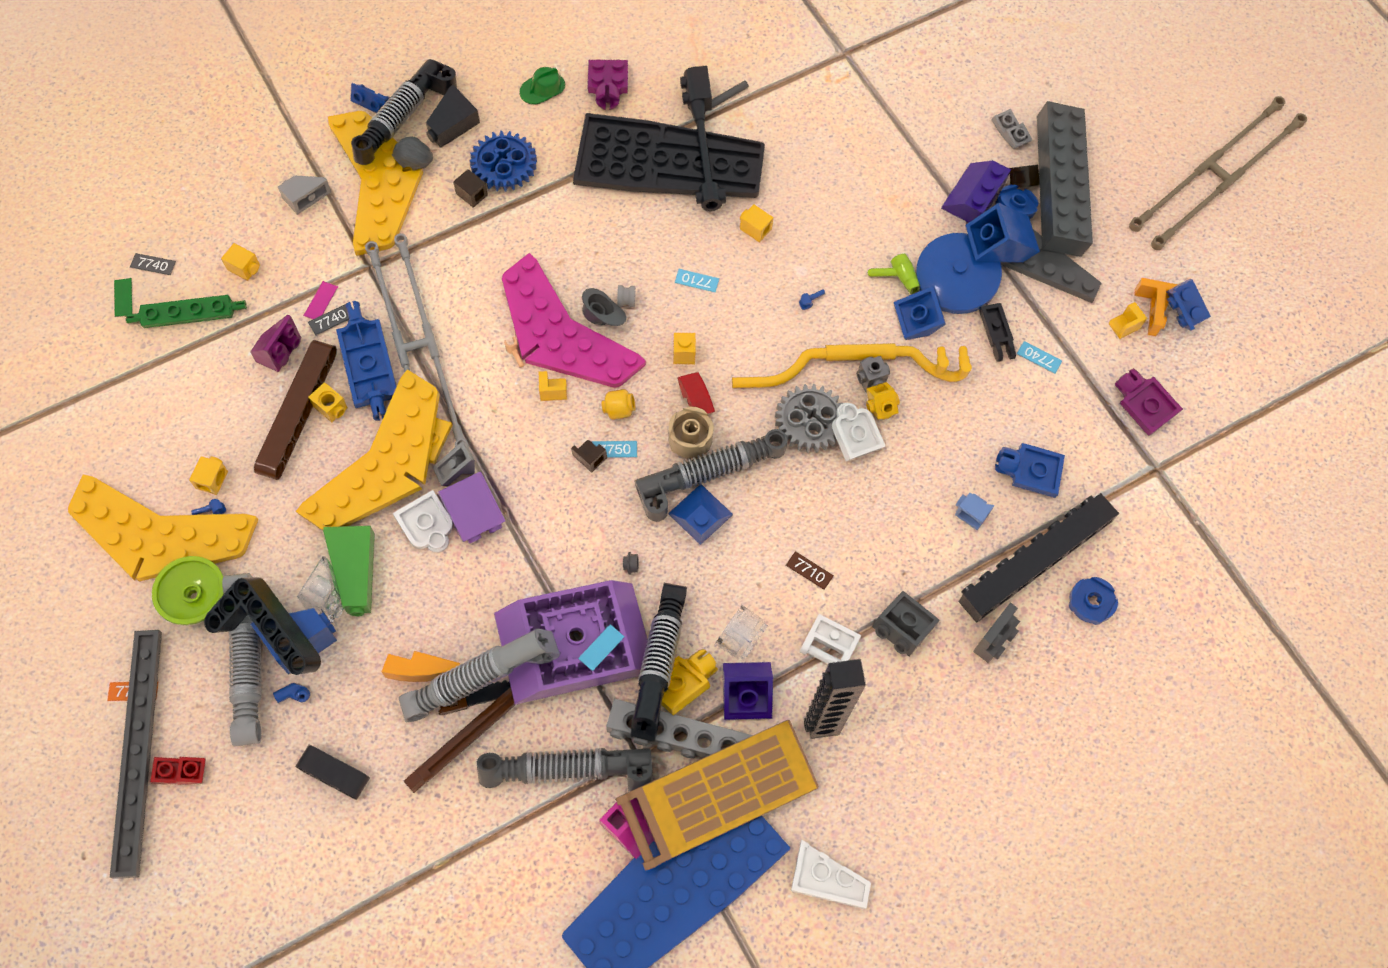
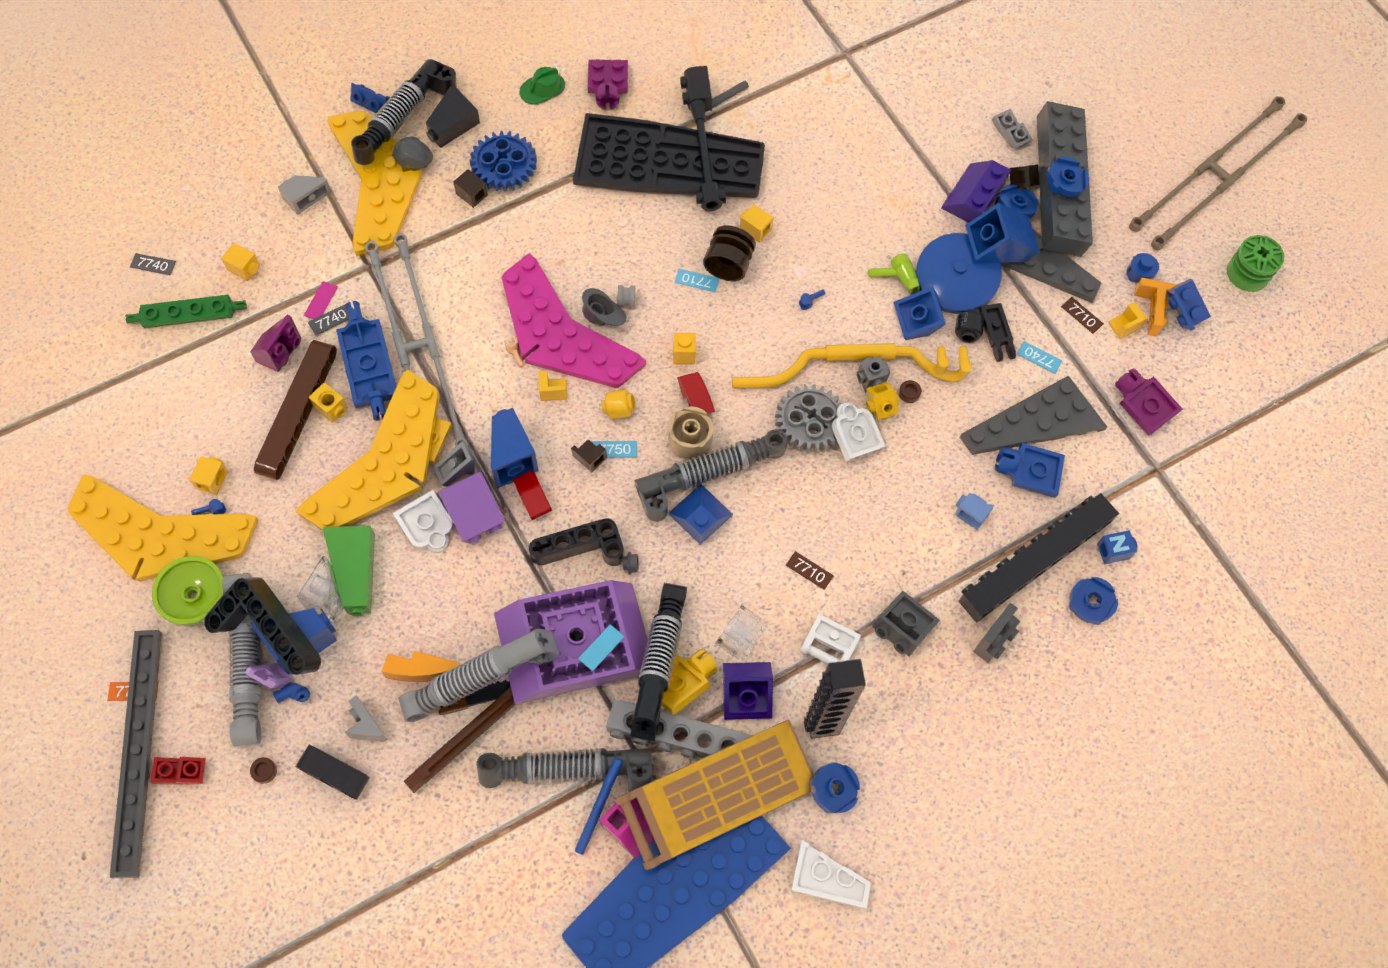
(123, 297): green sticker -> none
(263, 770): none -> reddish brown tile
(270, 675): none -> lavender tile
(367, 728): none -> light grey slope
(510, 448): none -> blue slope
(532, 495): none -> red slope
(575, 546): none -> black beam
(598, 806): none -> blue bar
(729, 253): none -> dark brown wheel
(822, 791): none -> blue plate
(910, 391): none -> reddish brown tile
(969, 326): none -> black head
(1042, 417): none -> dark grey wing
(1063, 185): none -> blue plate
(1082, 315): none -> reddish brown sticker
(1117, 547): none -> blue brick
(1142, 266): none -> blue piece
(1255, 263): none -> bright green wheel

